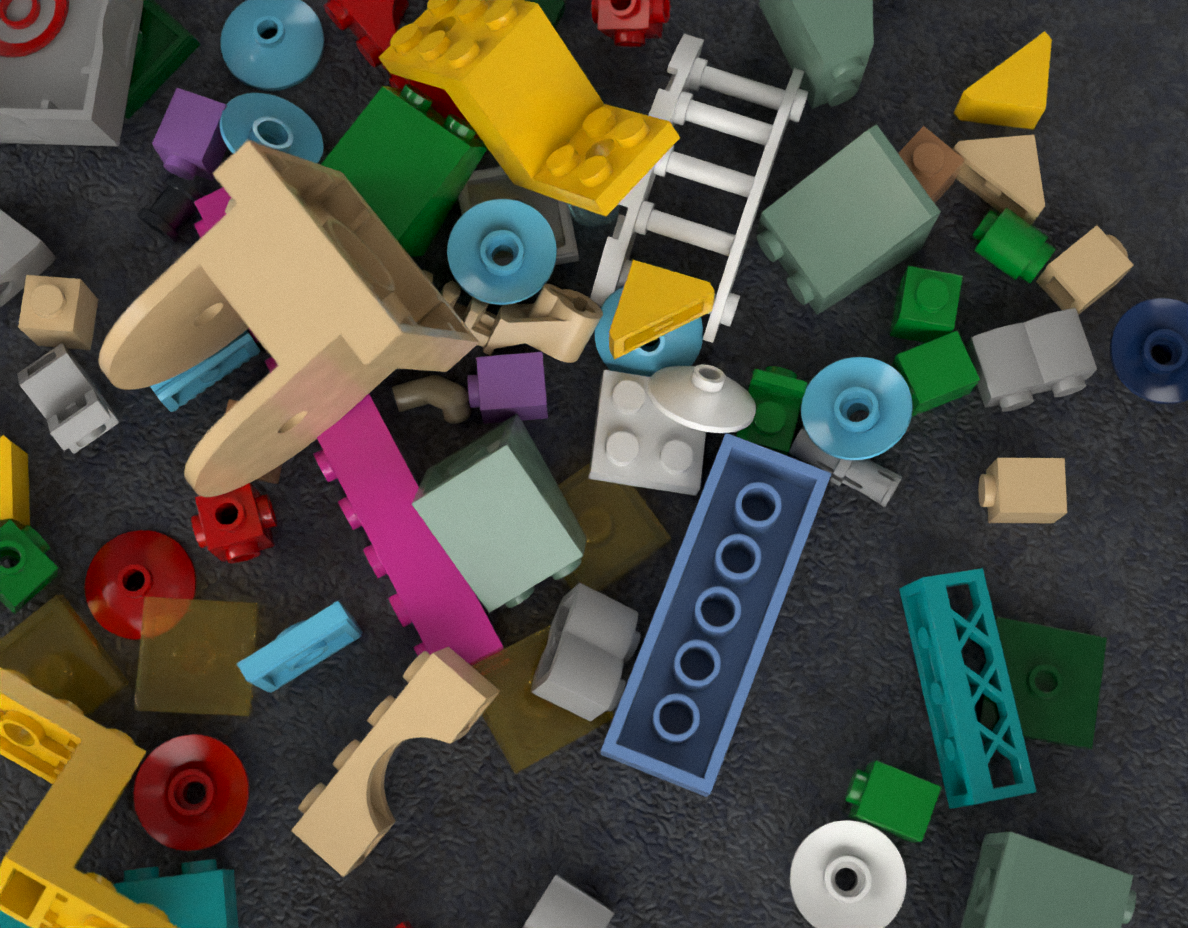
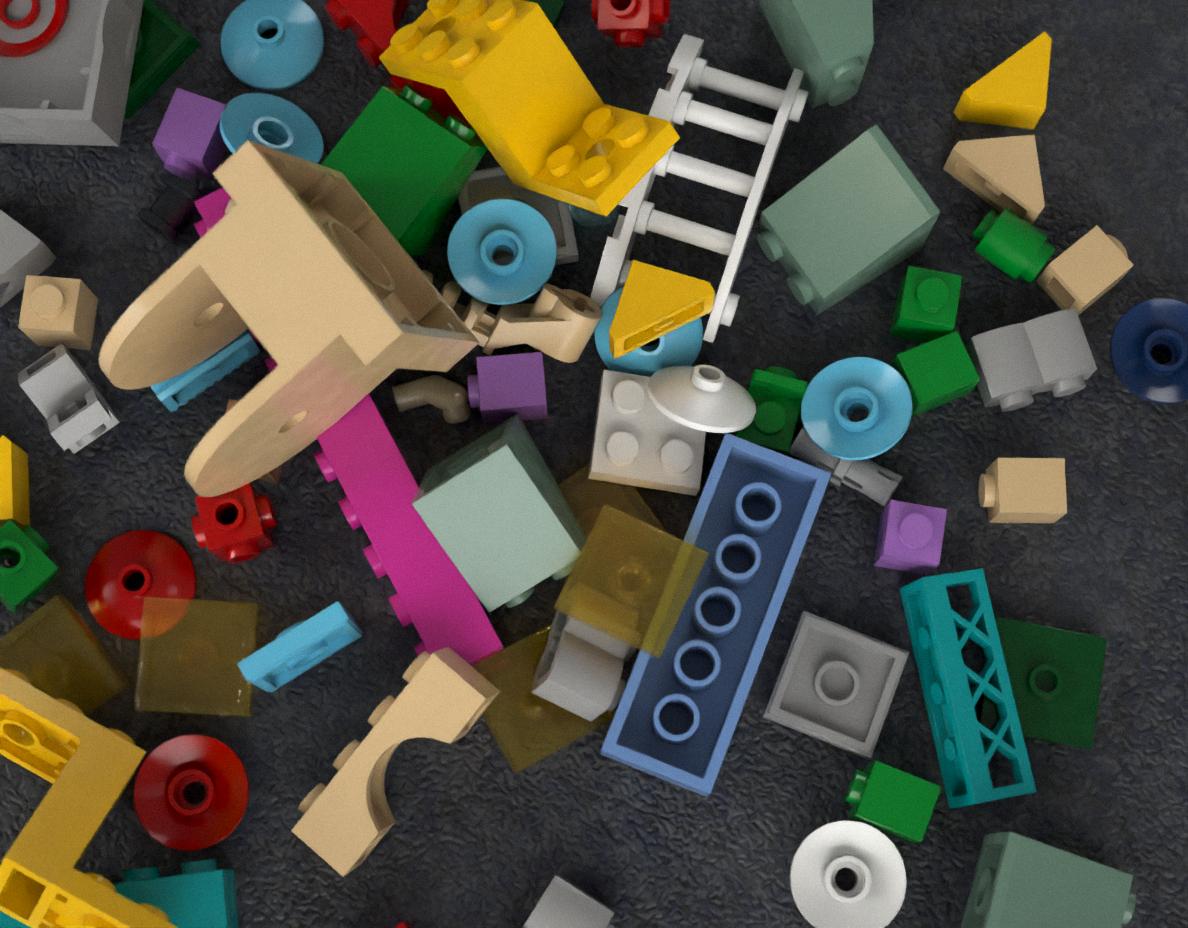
(631, 581): none -> clear yellow plate
(836, 684): none -> light grey plate
(910, 537): none -> medium lavender brick
(931, 162): medium nougat brick -> none

